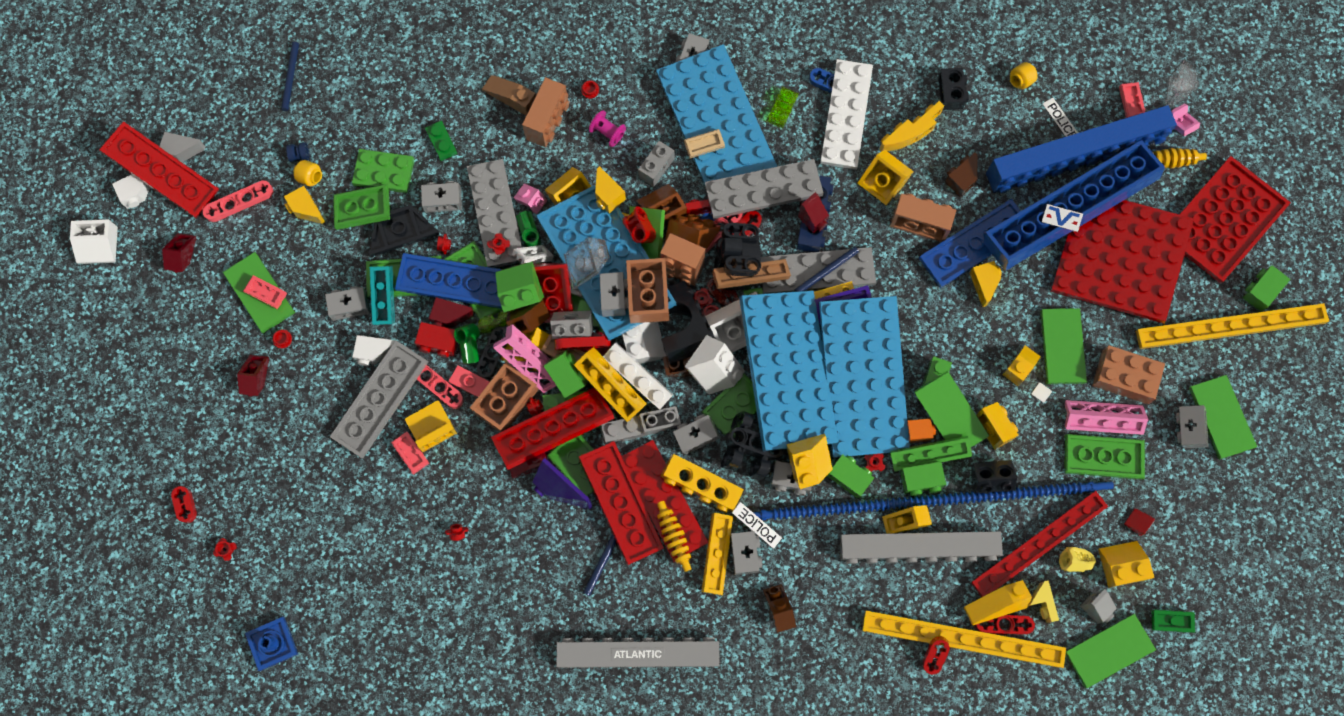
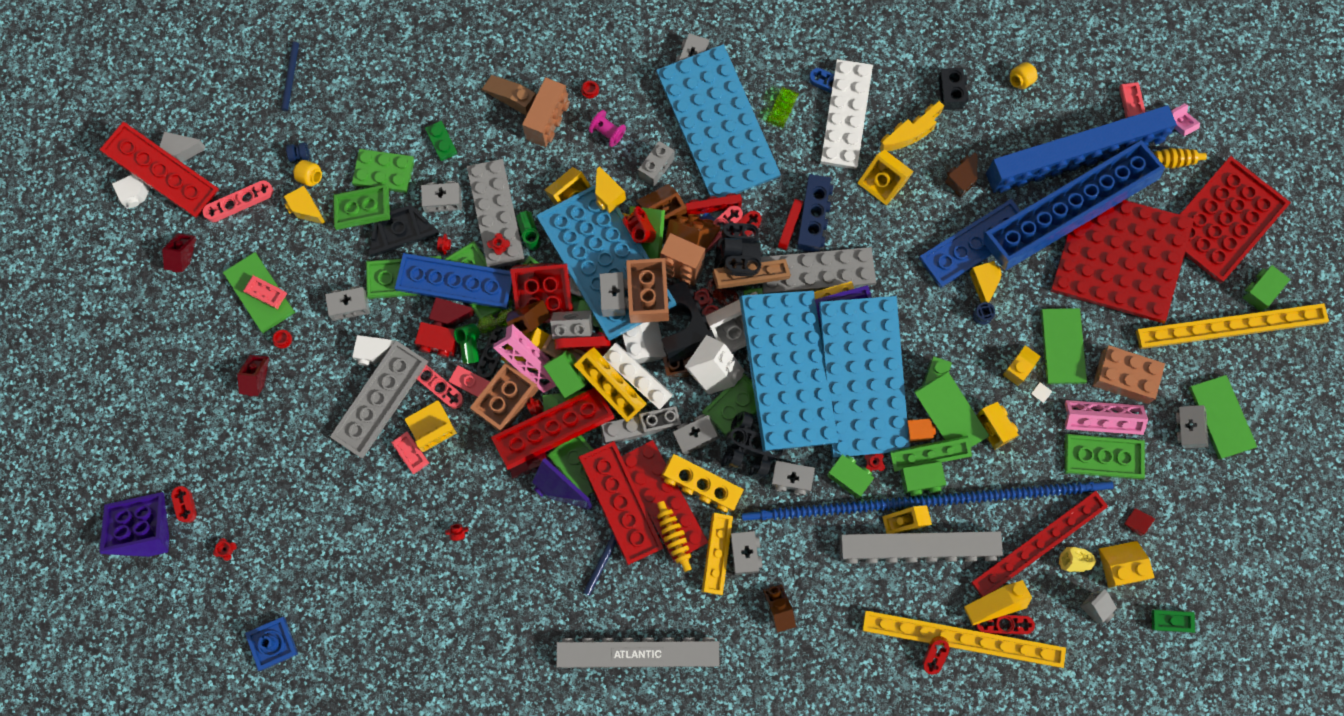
(94, 241): white slope -> none
(135, 527): none -> dark purple slope
(382, 295): teal brick -> none
(518, 286): bright green slope -> none
(531, 198): bright pink bracket -> none
(536, 254): white tile -> none
(586, 260): clear slope -> none
(704, 143): tan tile -> none
(757, 525): white sticker -> none
(763, 188): light grey plate -> none
(790, 224): none -> red beam
(809, 460): yellow slope -> none
(813, 213): dark red slope -> none
(828, 269): dark blue bar -> none
(923, 217): nougat brick -> none
(980, 317): none -> dark blue wheel
(994, 476): black brick -> none
(1044, 596): light yellow slope -> none
(1059, 117): white sticker -> none
(1062, 217): white sticker -> none
(1110, 651): bright green tile -> none
(1181, 83): clear slope -> none

